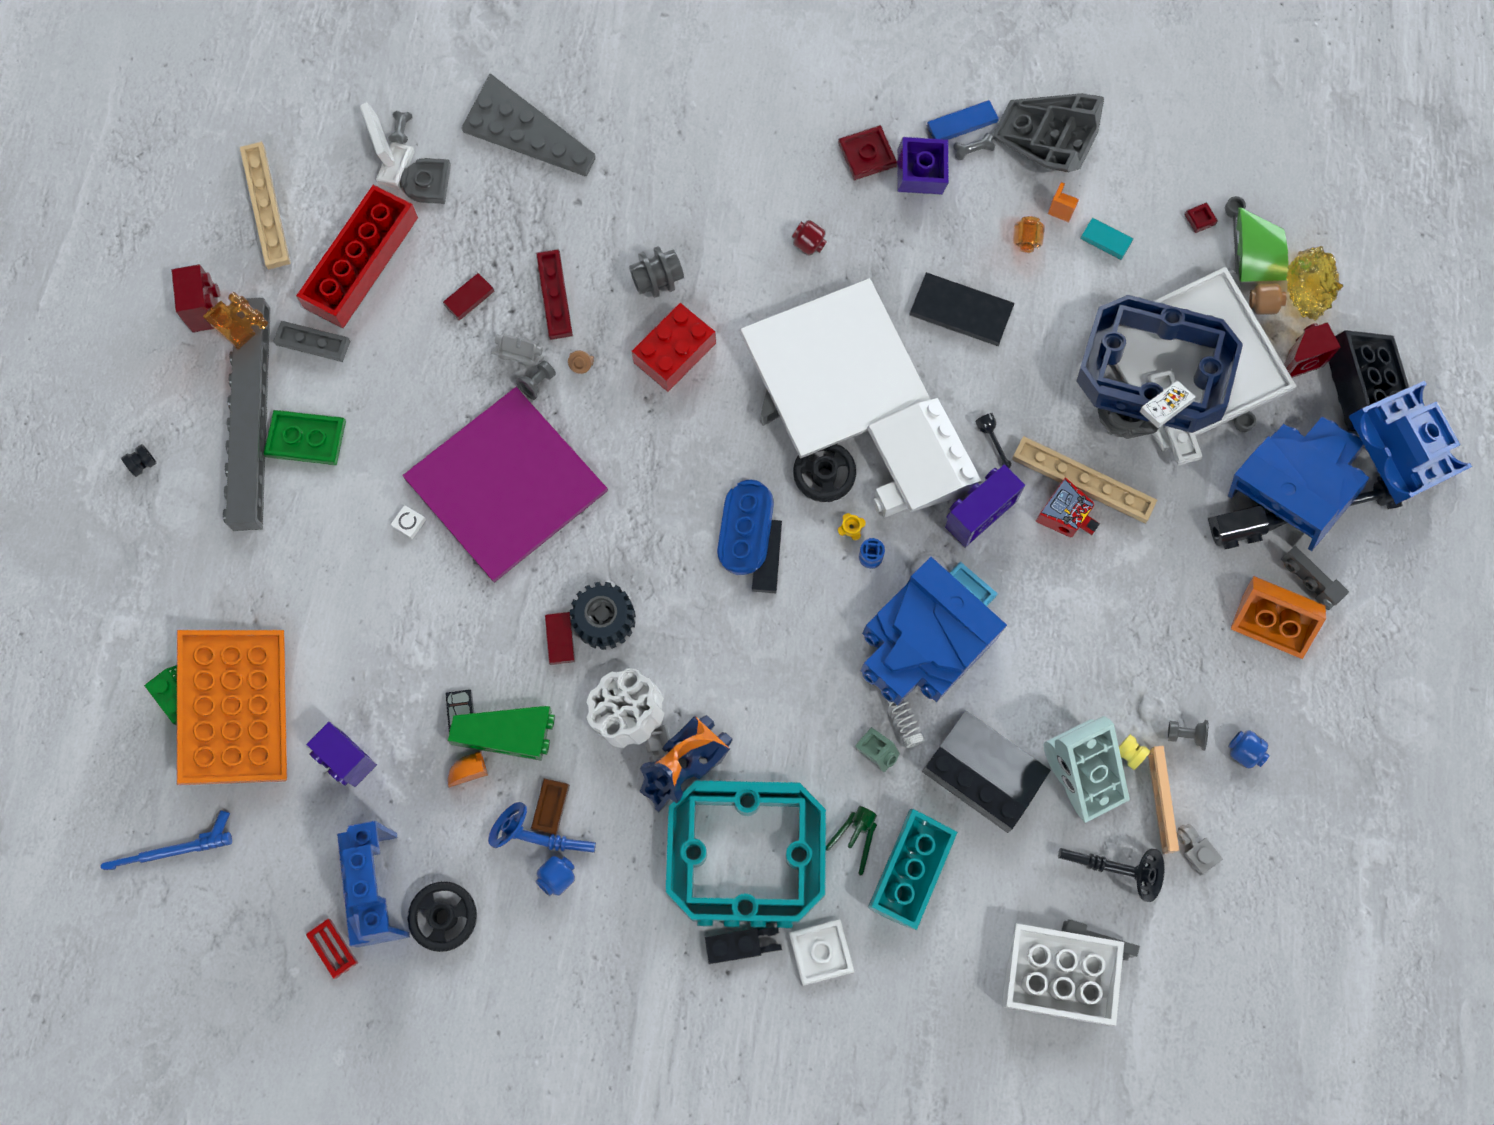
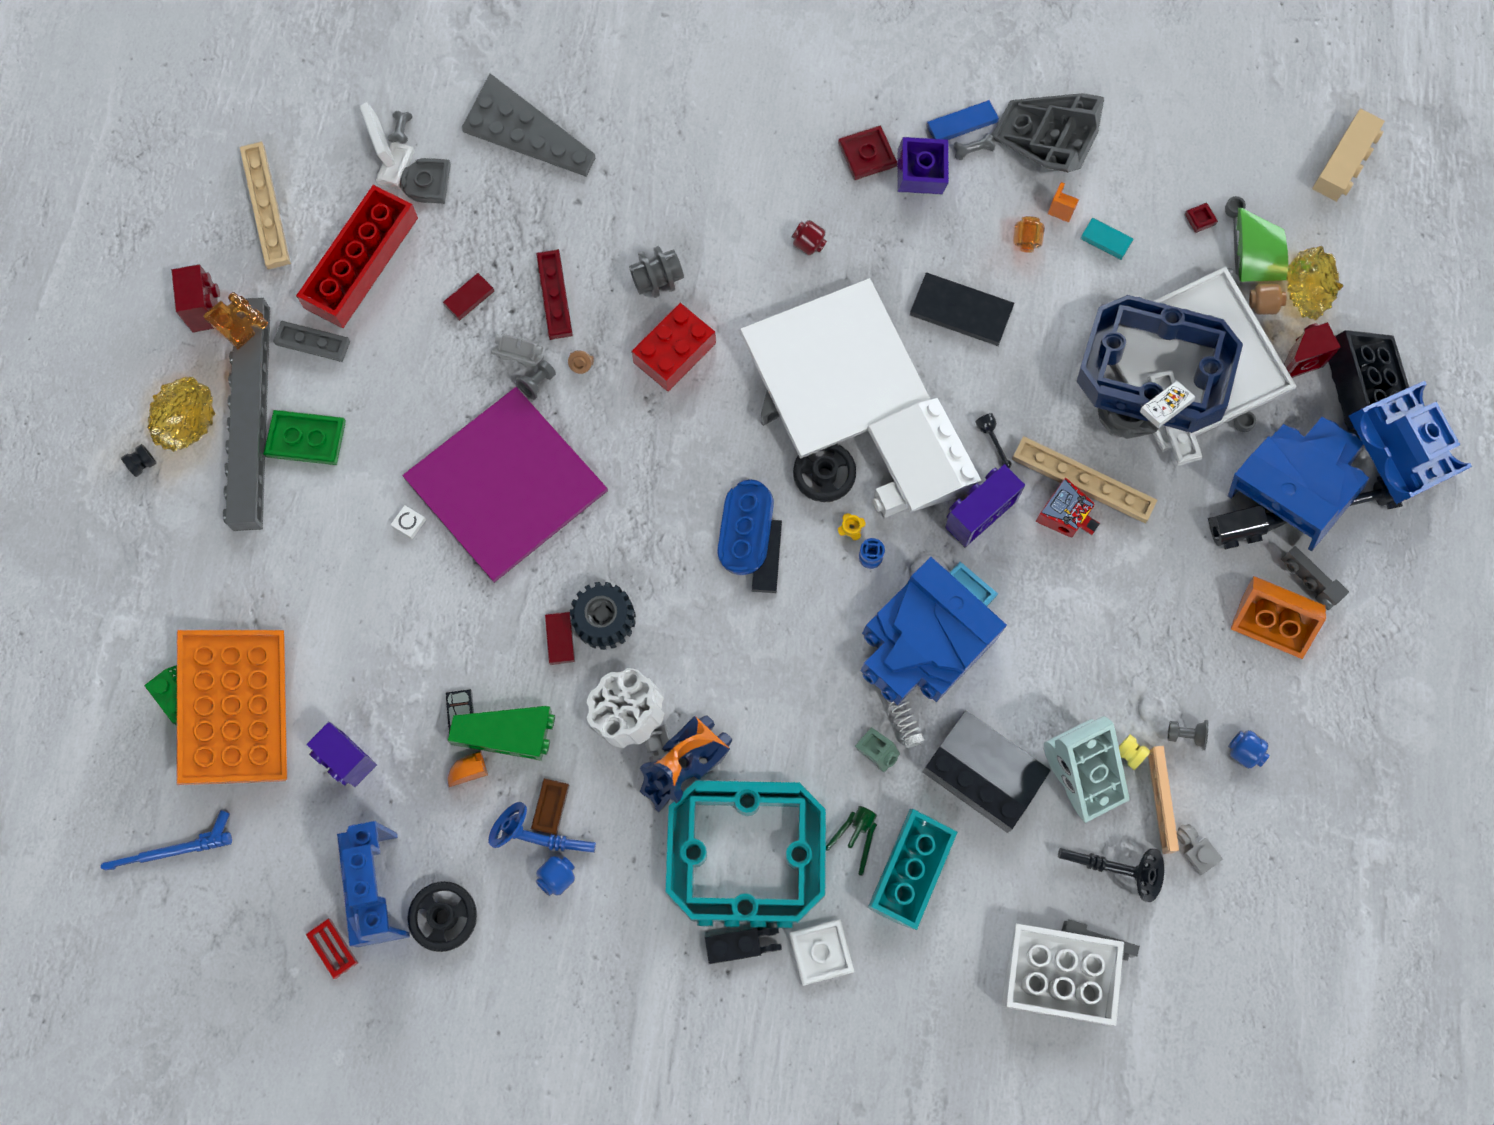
(180, 414): none -> clear yellow hair
(1348, 155): none -> tan brick

